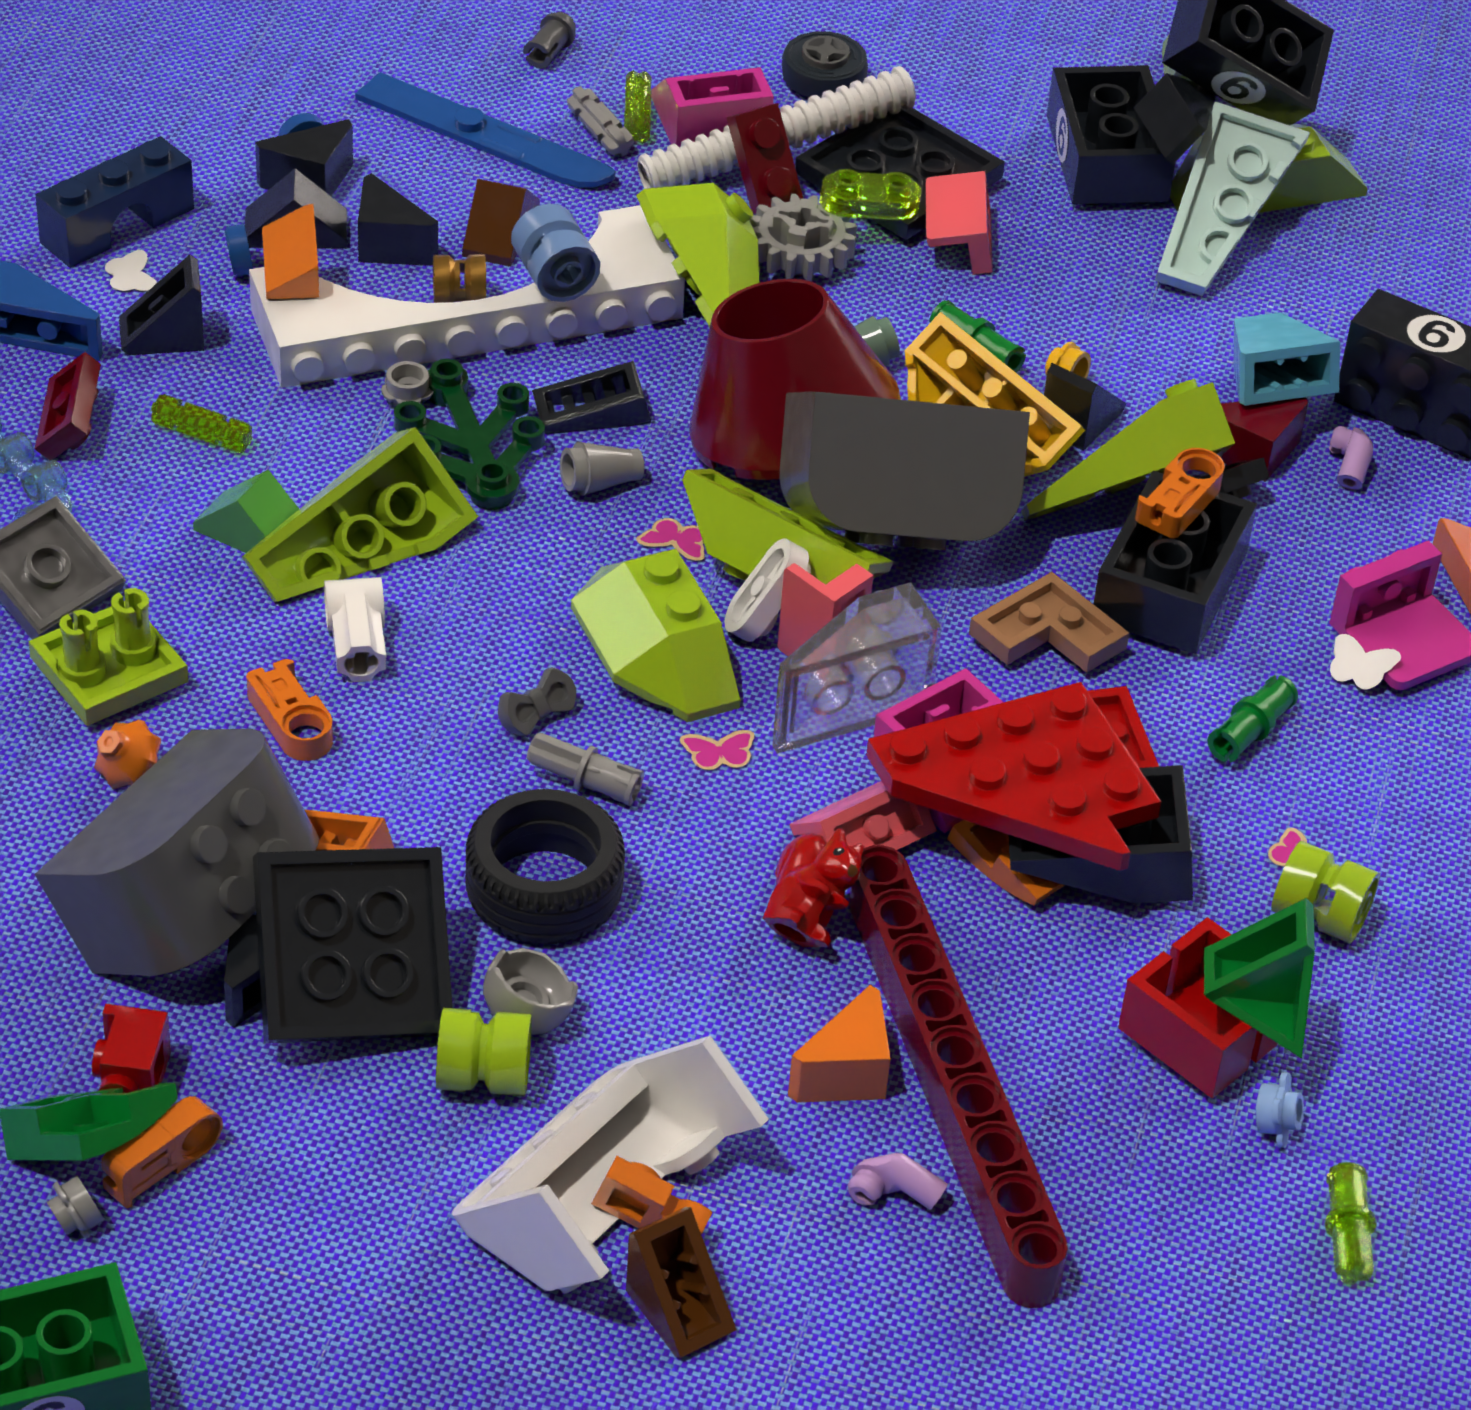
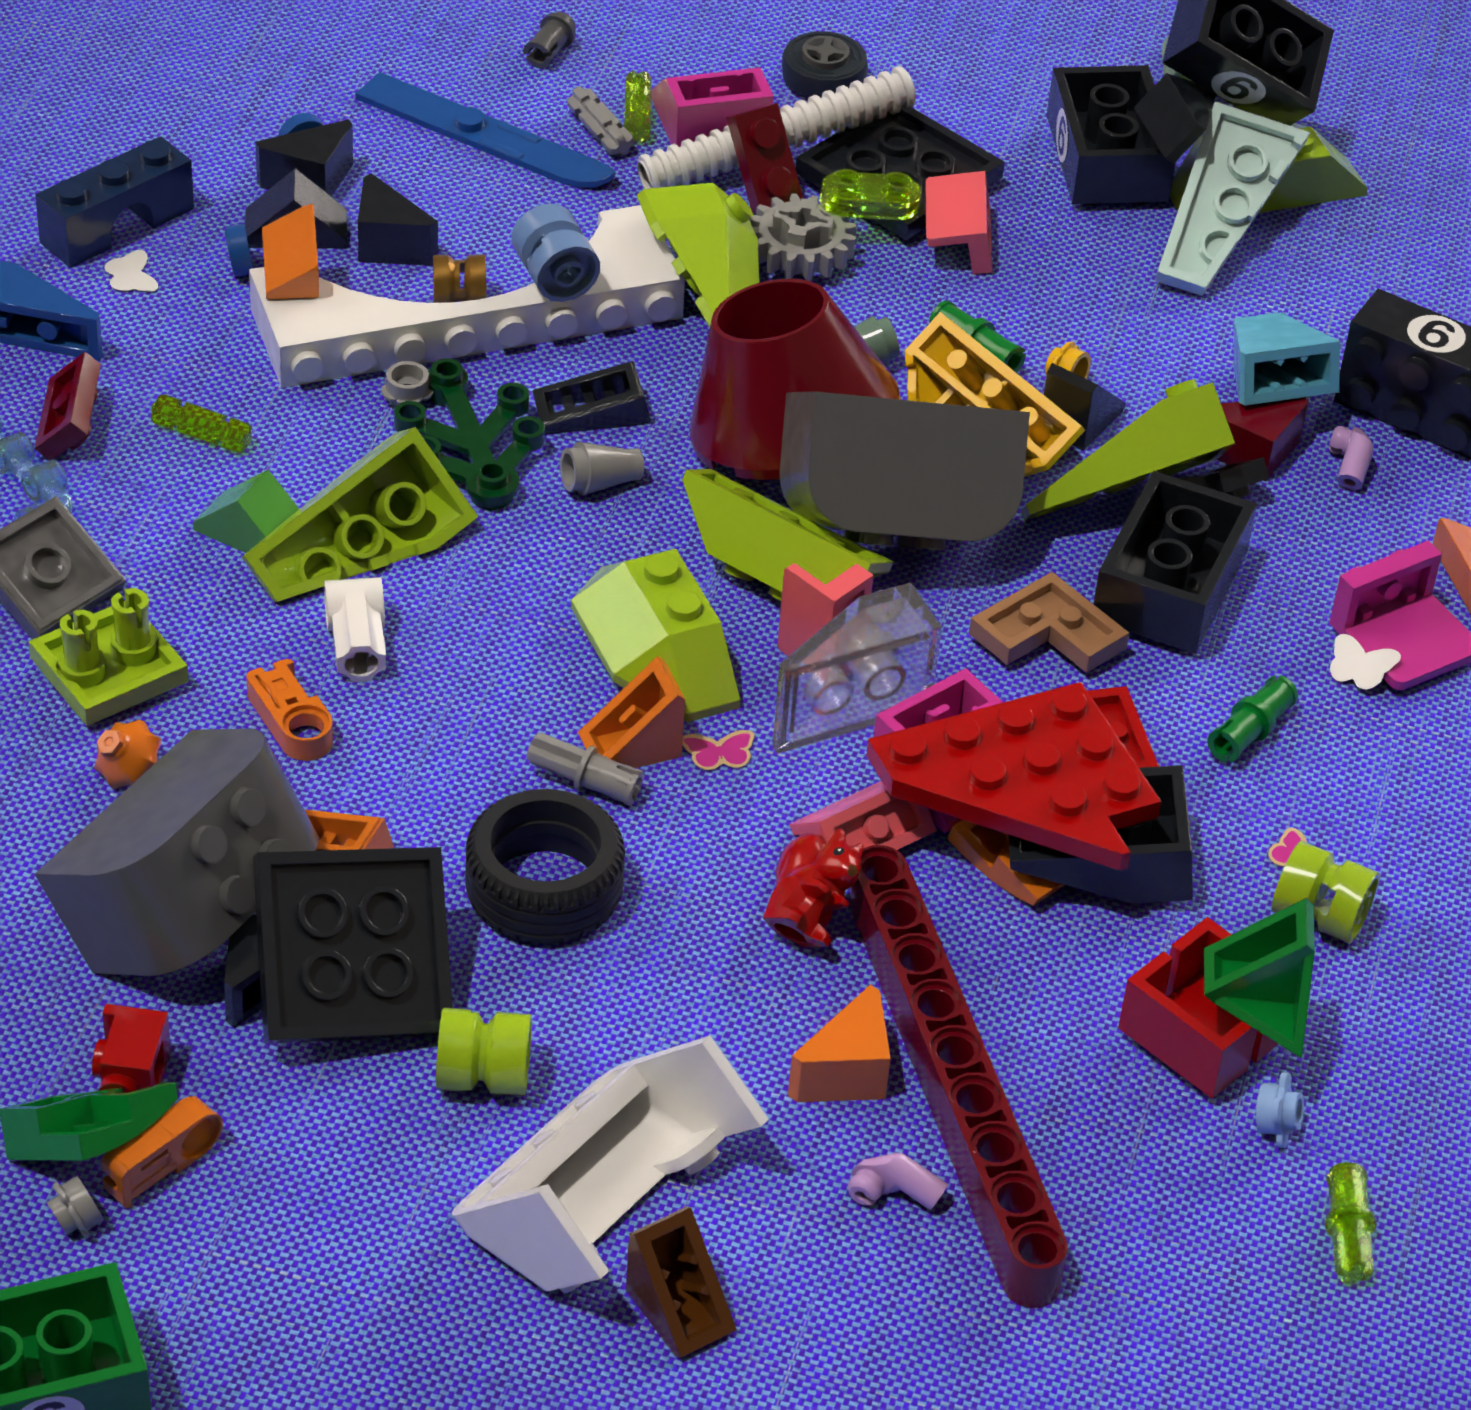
(166, 315): black slope -> none
(492, 220): reddish brown slope -> none
(522, 711): dark grey piece -> none
(529, 984): light grey hair -> none
(641, 721): none -> orange slope
(641, 1197): orange plate -> none
(670, 532): dark pink sticker -> none
(758, 600): white plate -> none
(1180, 496): orange piece -> none

